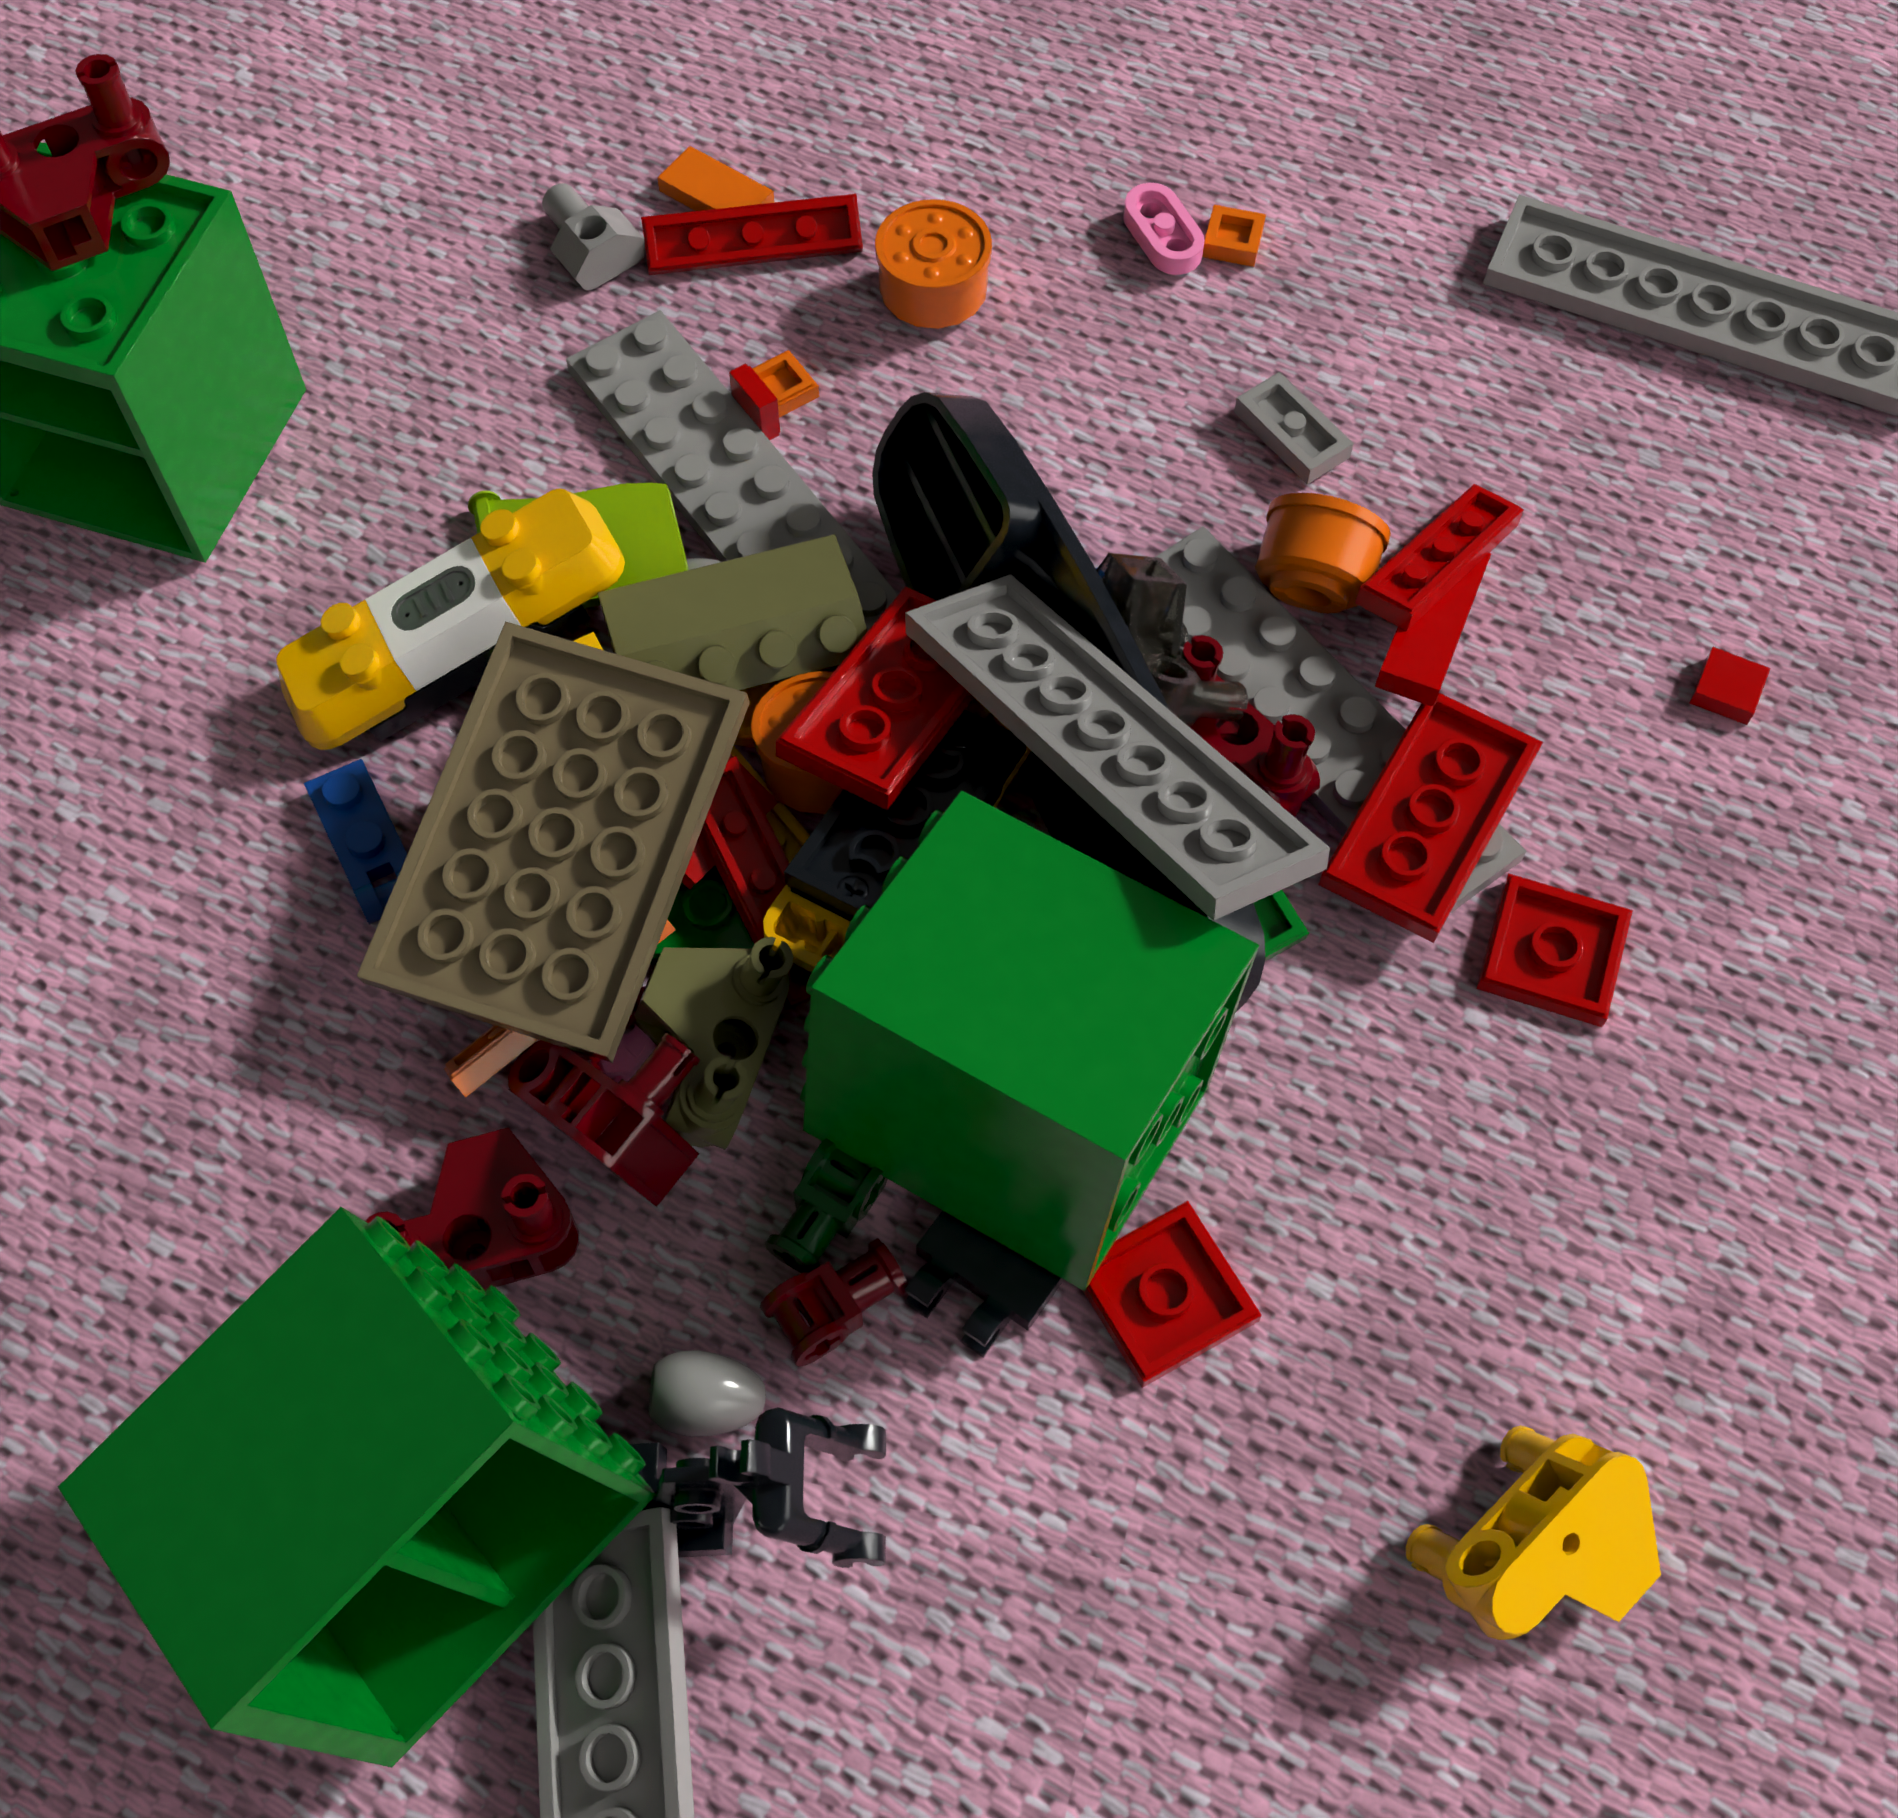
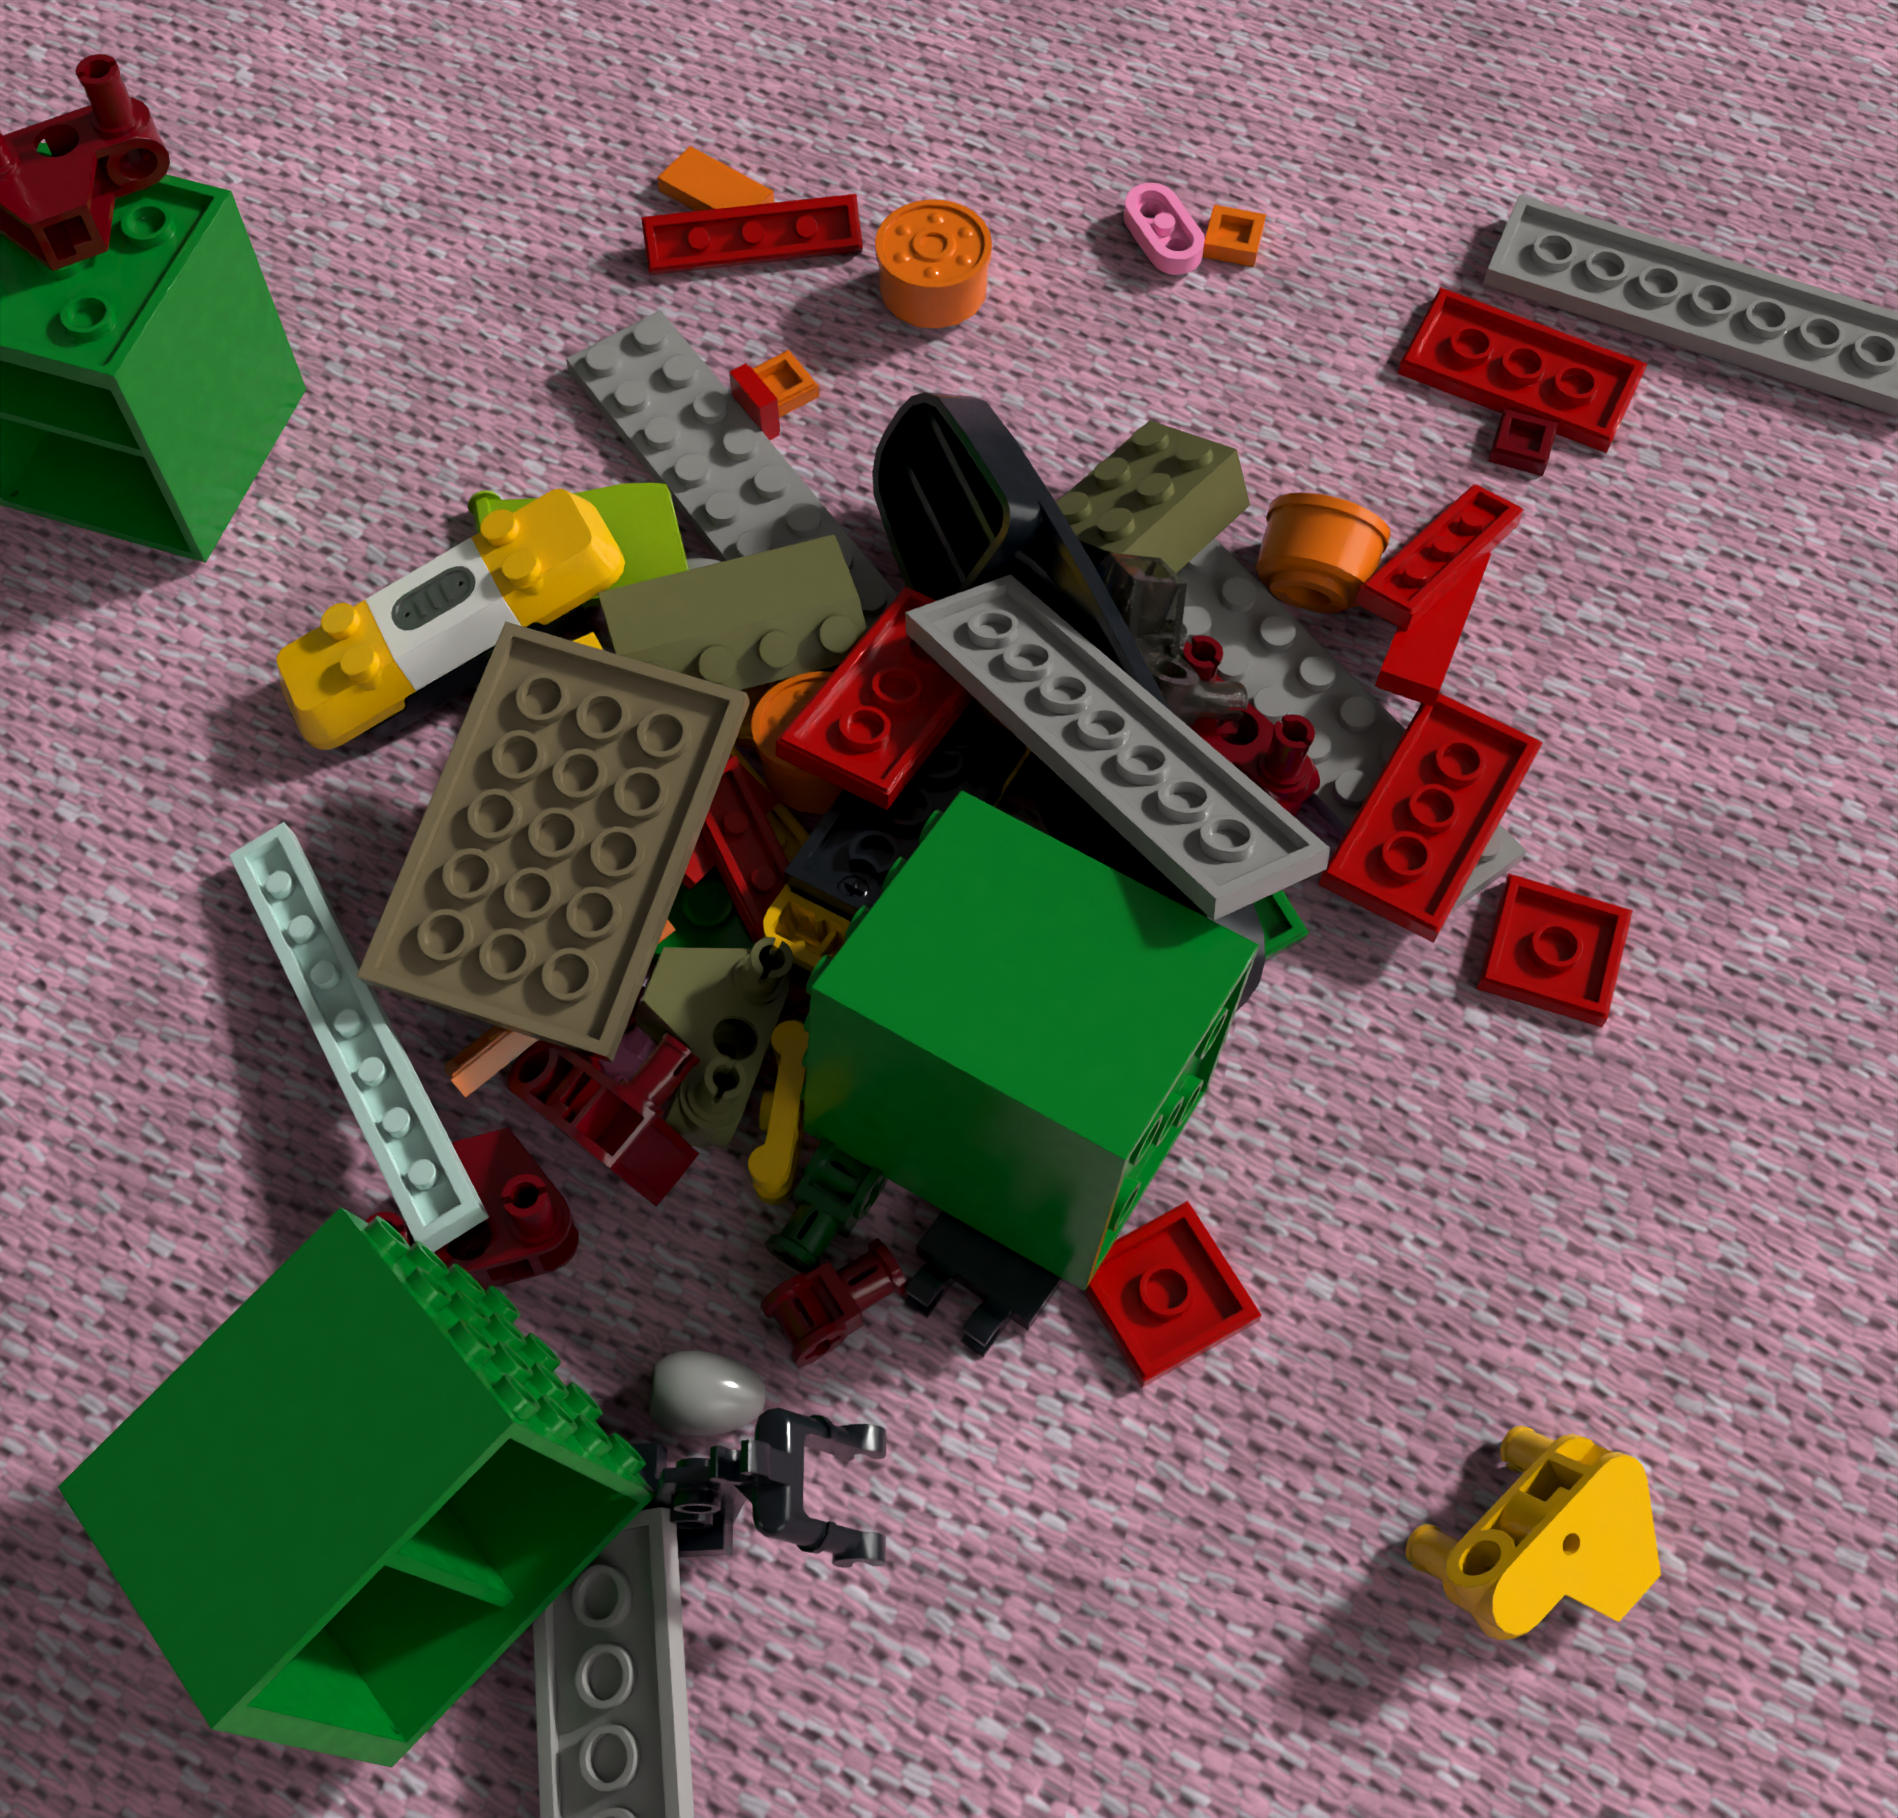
(359, 833): blue plate -> none
(359, 1041): none -> light aqua plate
(592, 239): light grey piece -> none
(782, 1116): none -> yellow plate
(1157, 497): none -> olive brick
(1293, 427): light grey plate -> none
(1522, 368): none -> red tile
(1523, 442): none -> dark red tile
(1730, 685): red tile -> none

